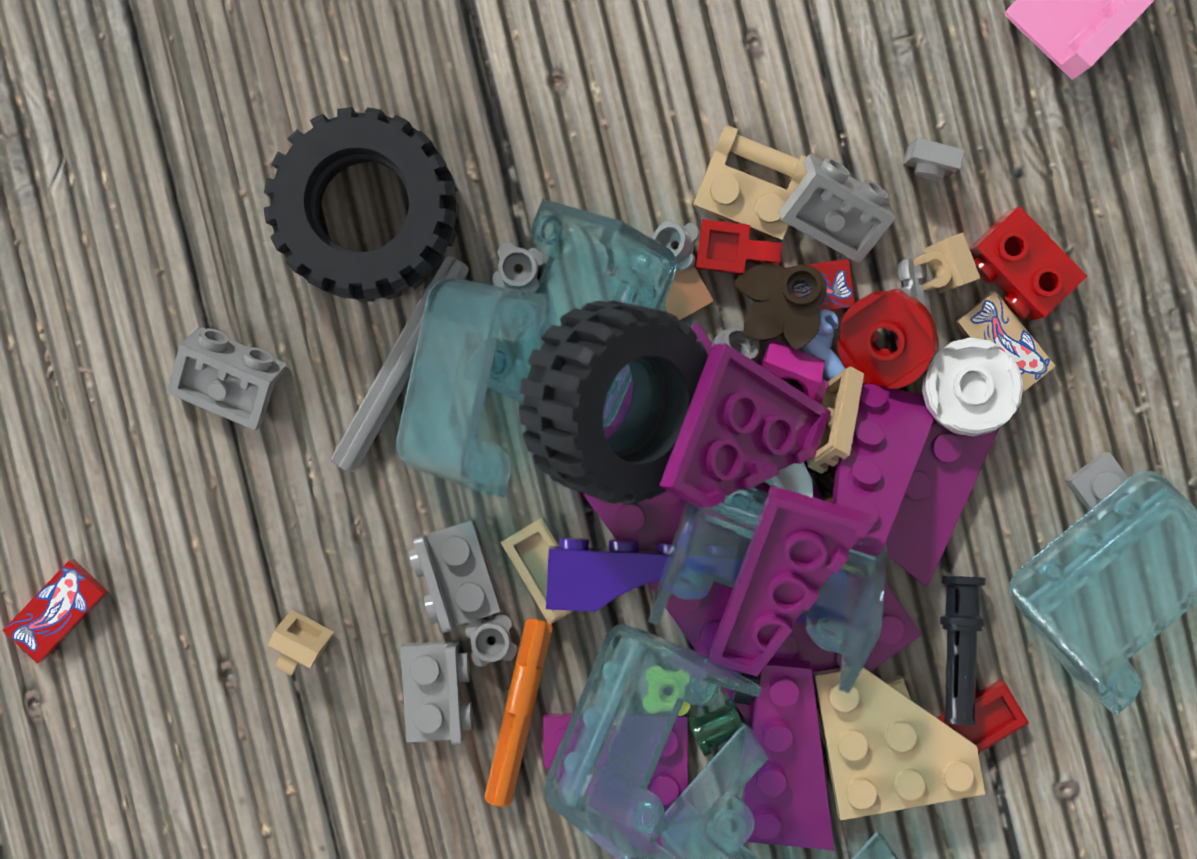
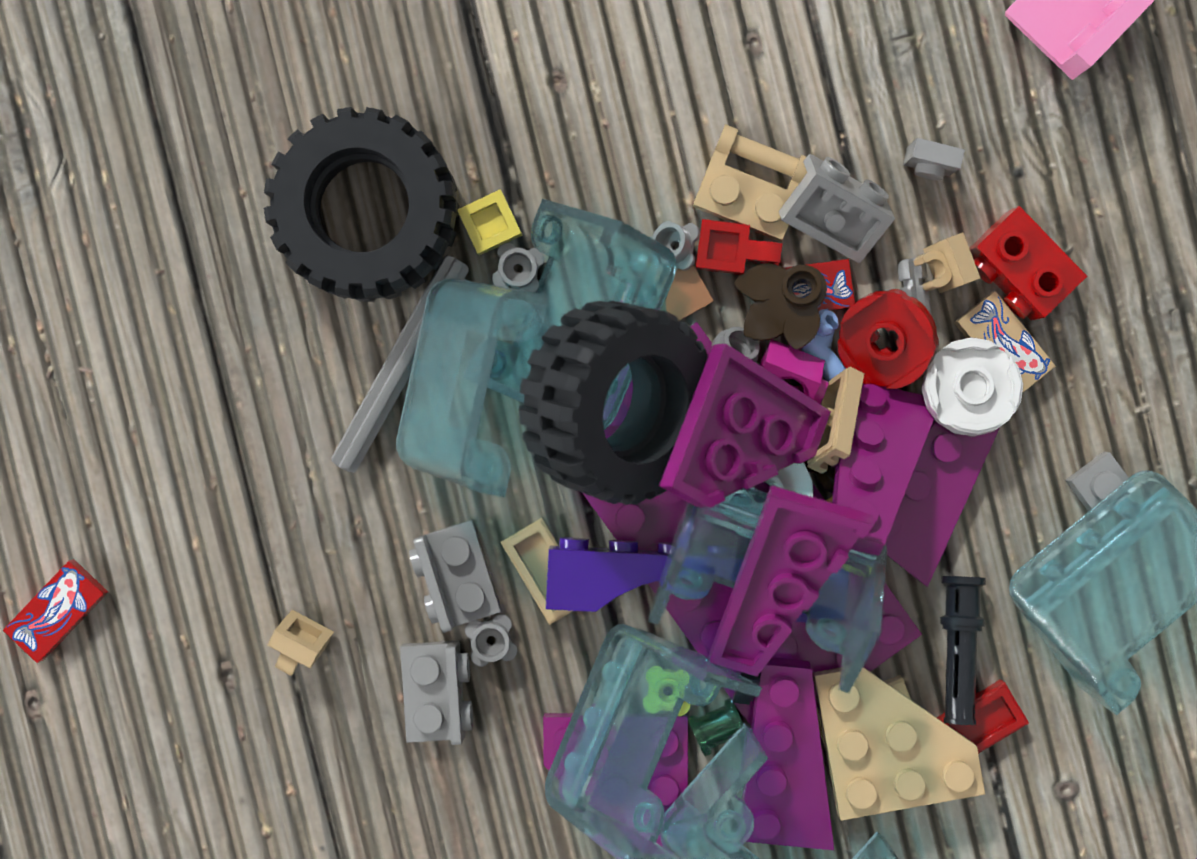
(225, 376): light grey bracket -> none
(489, 222): none -> light yellow plate
(518, 712): orange axle -> none

